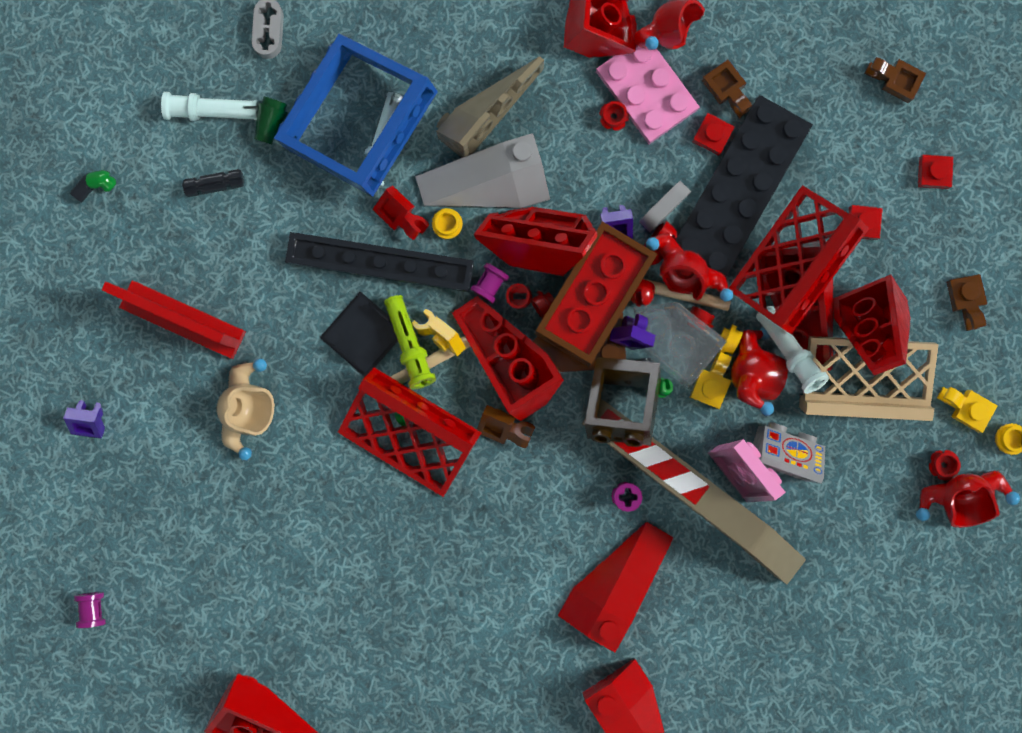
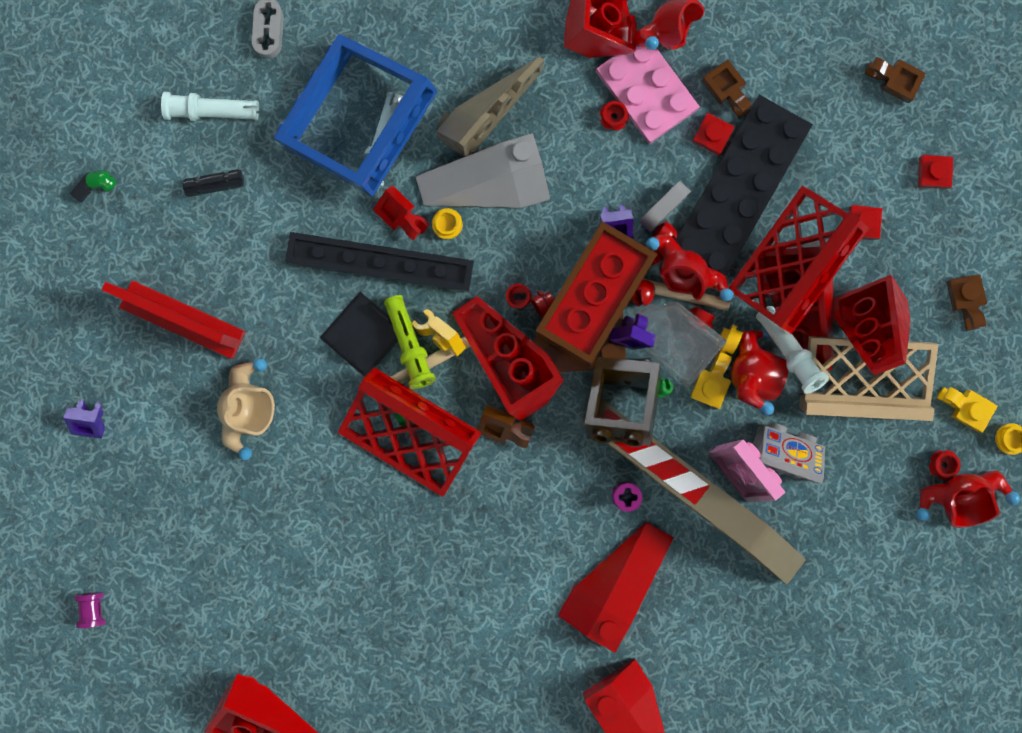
(269, 117): dark green cone -> none
(489, 282): magenta bush -> none
(538, 238): red wedge -> none

